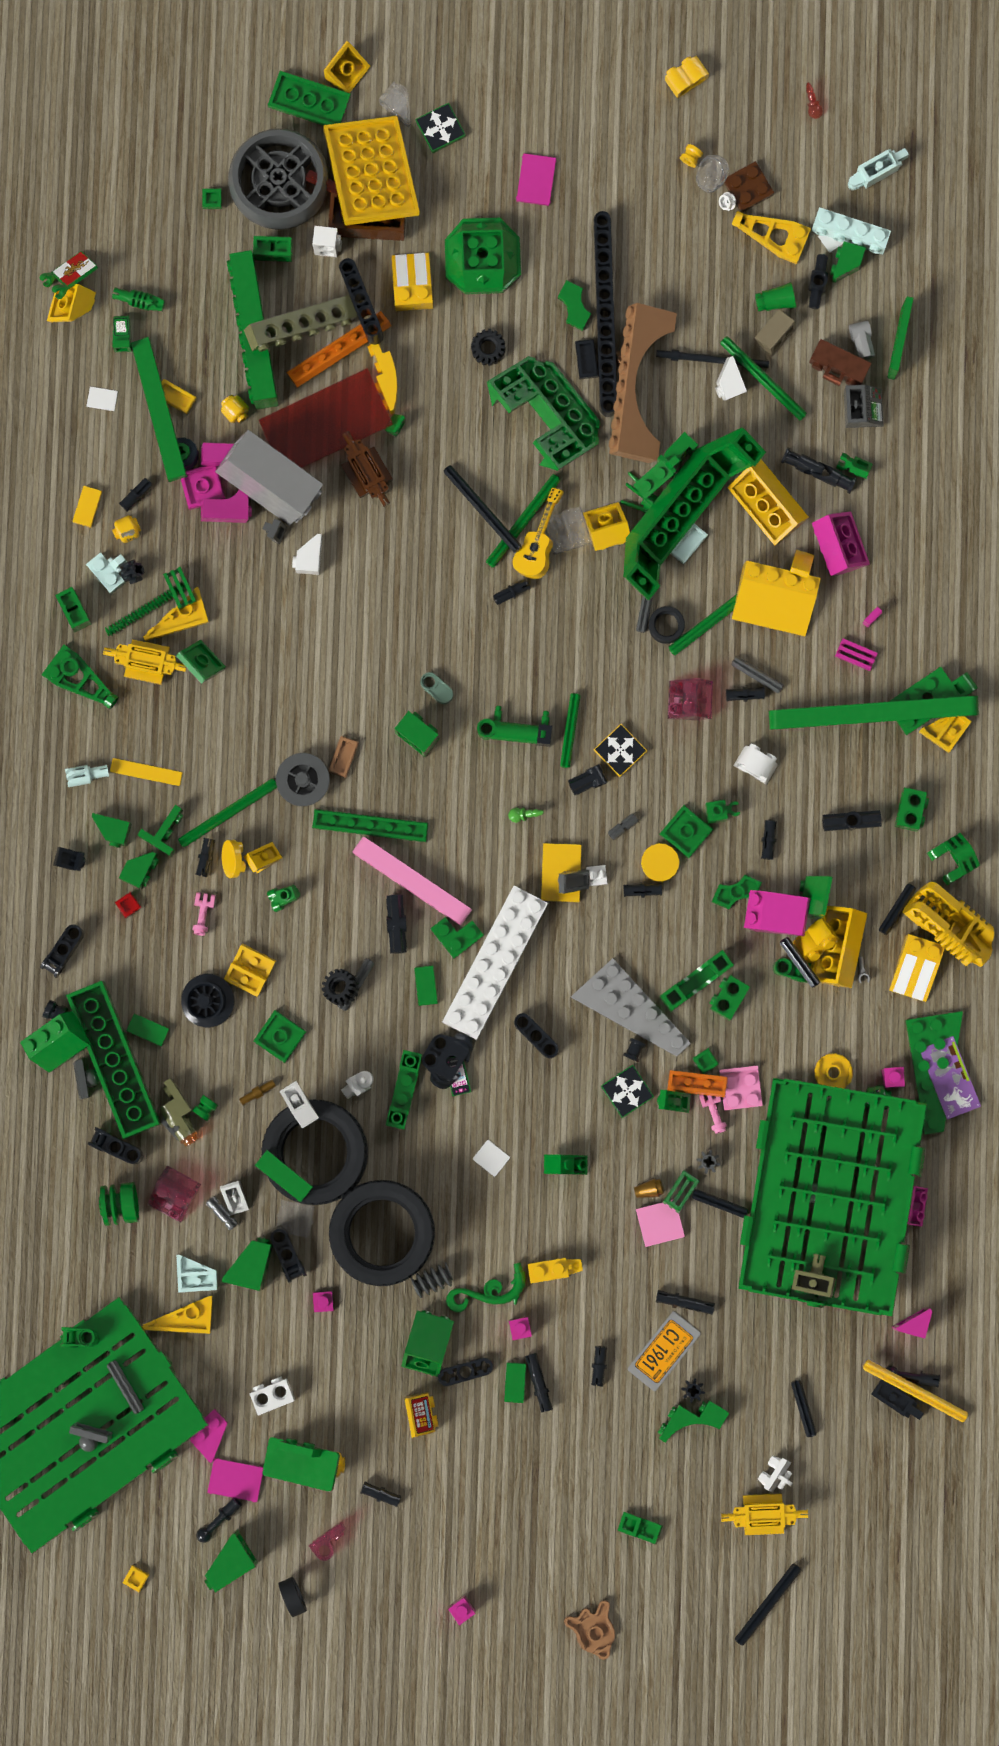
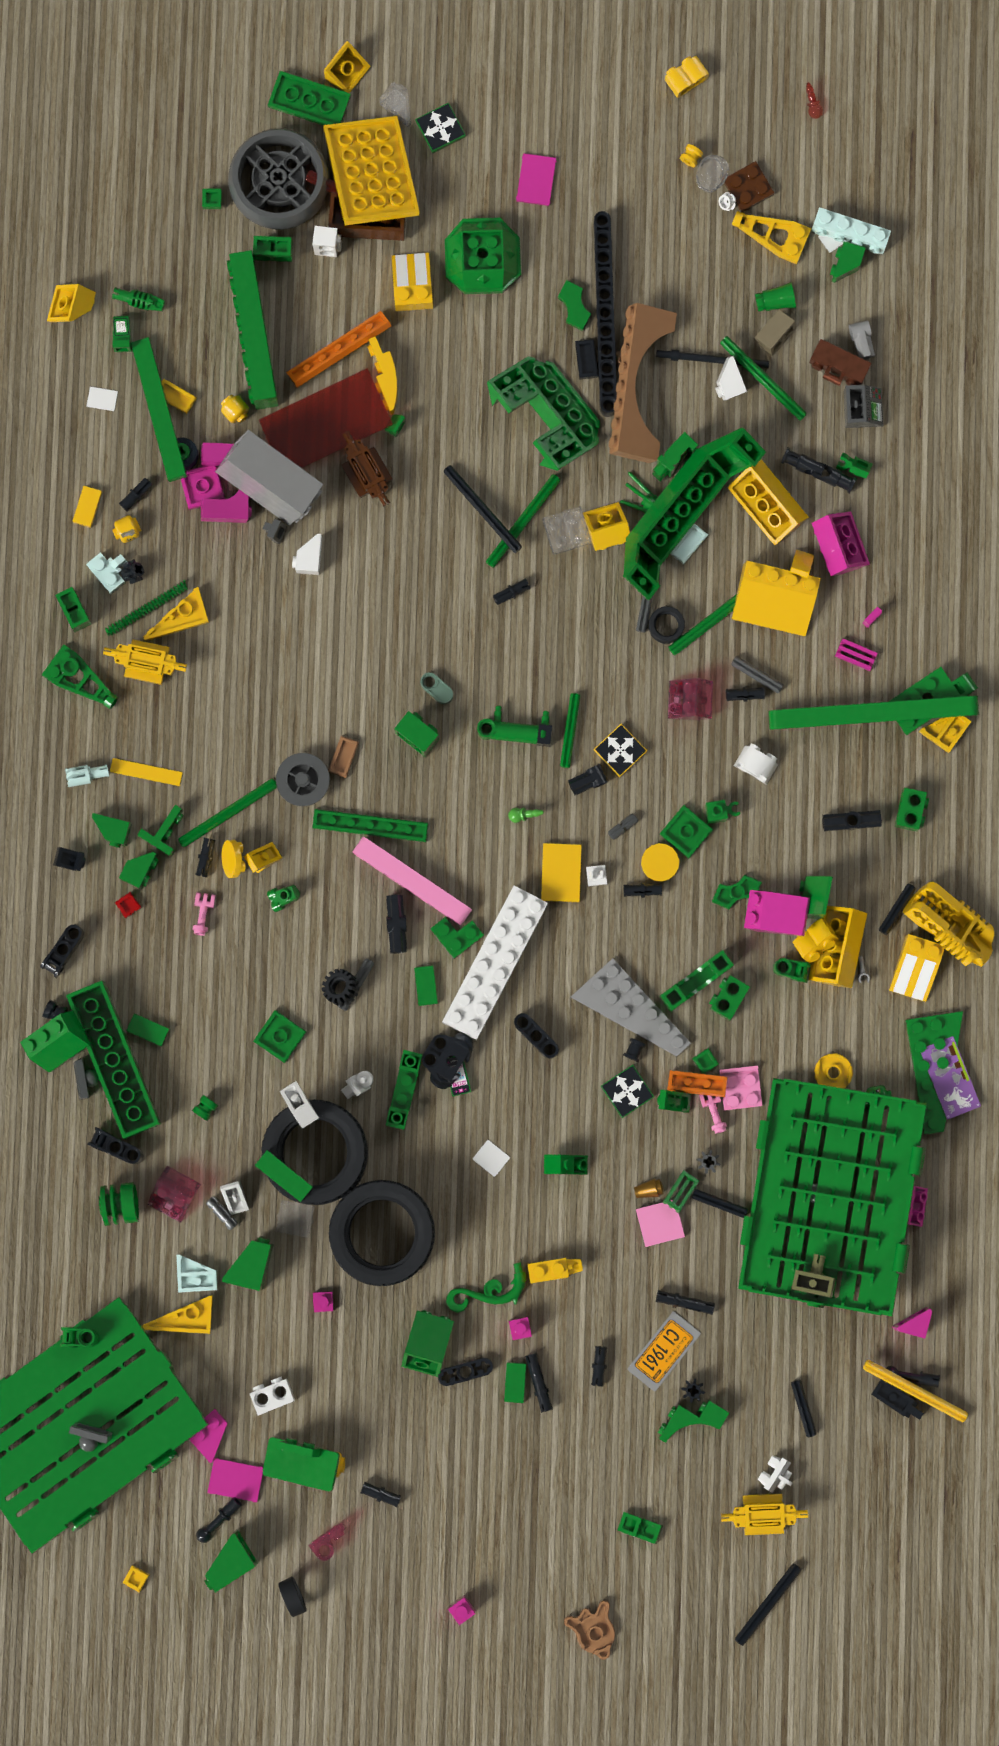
(69, 273): flag -> none
(125, 1387): dark grey axle -> none
(173, 573): green tile -> none
(175, 1114): olive plate -> none
(201, 661): green tile -> none
(207, 1000): black piece -> none
(250, 970): yellow slope -> none
(257, 1092): pearl gold bar -> none
(288, 1264): black piece -> none
(340, 306): olive brick -> none
(359, 293): black beam -> none
(420, 1414): slope -> none
(432, 1280): dark grey piece -> none
(488, 336): black tyre -> none
(533, 557): yellow piece -> none
(573, 881): dark grey tile -> none
(657, 476): green hinge -> none
(768, 840): black pin -> none
(799, 962): black axle -> none
(817, 290): black axle -> none
(877, 169): light aqua hinge -> none
(893, 1077): dark pink brick -> none
(900, 338): green tile -> none
(962, 854): green piece -> none

